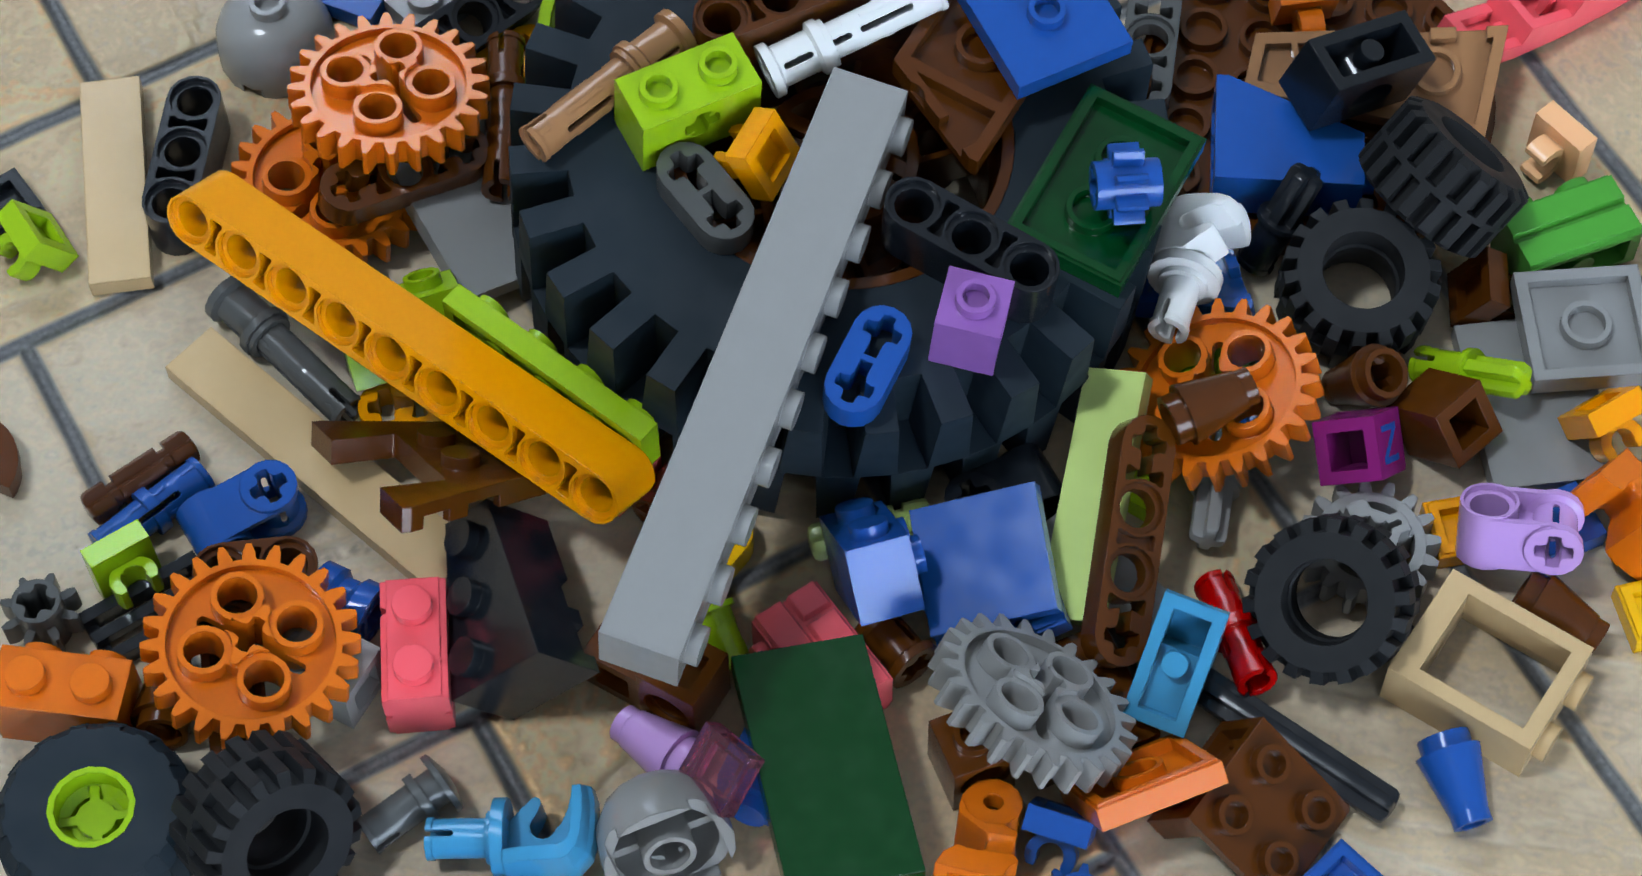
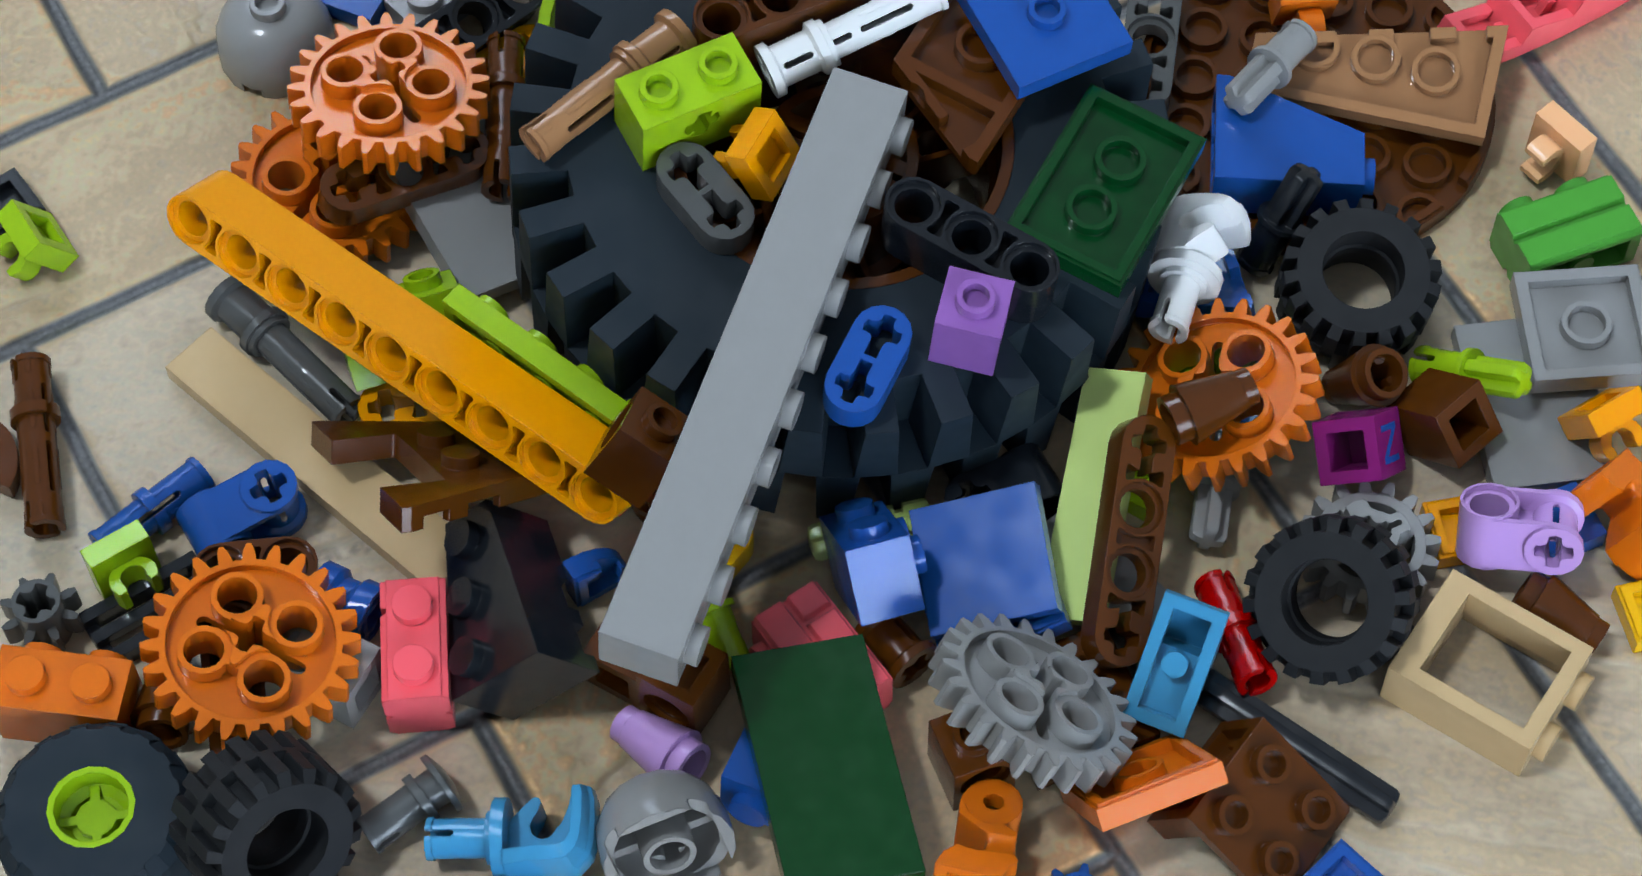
(36, 422): none -> reddish brown pin
(114, 186): tan tile -> none
(144, 471): reddish brown axle -> none
(181, 141): black beam -> none
(592, 574): none -> blue tile
(637, 447): none -> reddish brown brick
(722, 767): clear pink tile -> none
(1058, 825): blue tile -> none
(1126, 183): blue gear -> none
(1270, 66): none -> light grey axle
(1356, 70): black brick -> none
(1443, 177): black tyre -> none
(1456, 775): blue cone -> none
(1480, 289): reddish brown tile -> none

